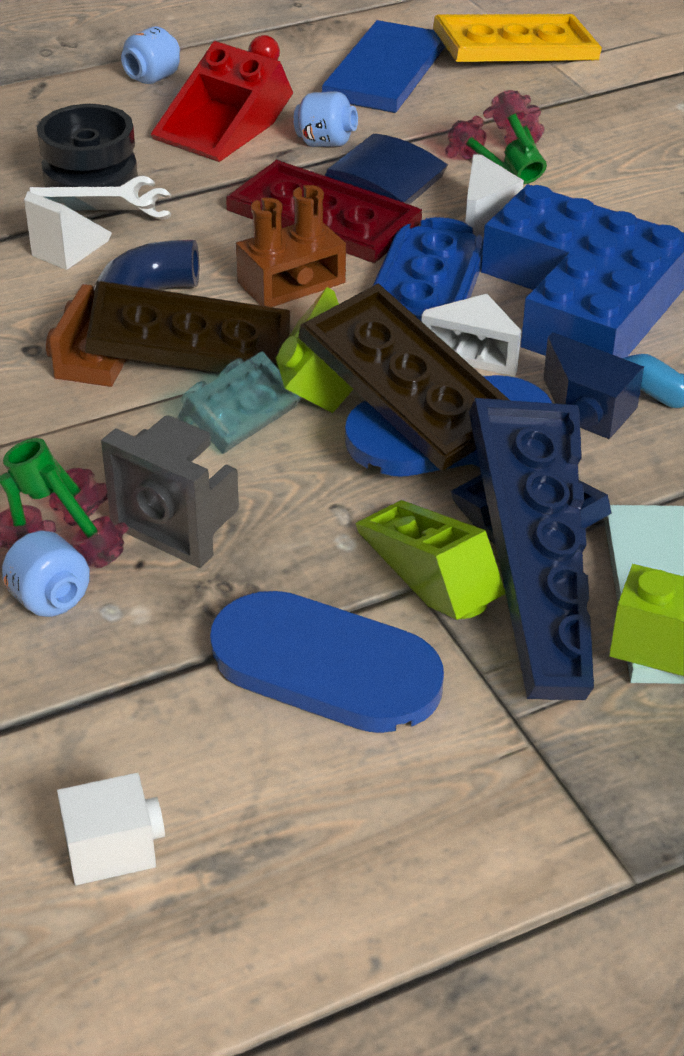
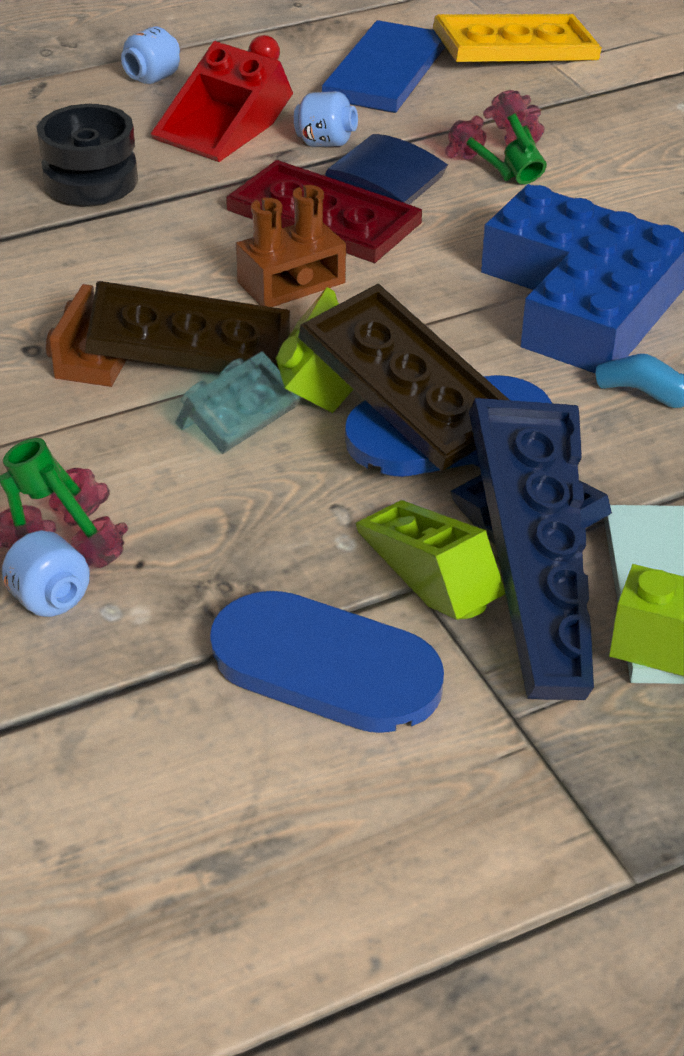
(60, 233): white slope -> none
(108, 198): white flag -> none
(110, 828): white brick -> none
(156, 266): dark blue cylinder -> none
(164, 493): flat silver panel -> none
(432, 264): blue tile -> none
(478, 333): white slope -> none
(488, 191): white slope -> none
(594, 380): dark blue slope -> none

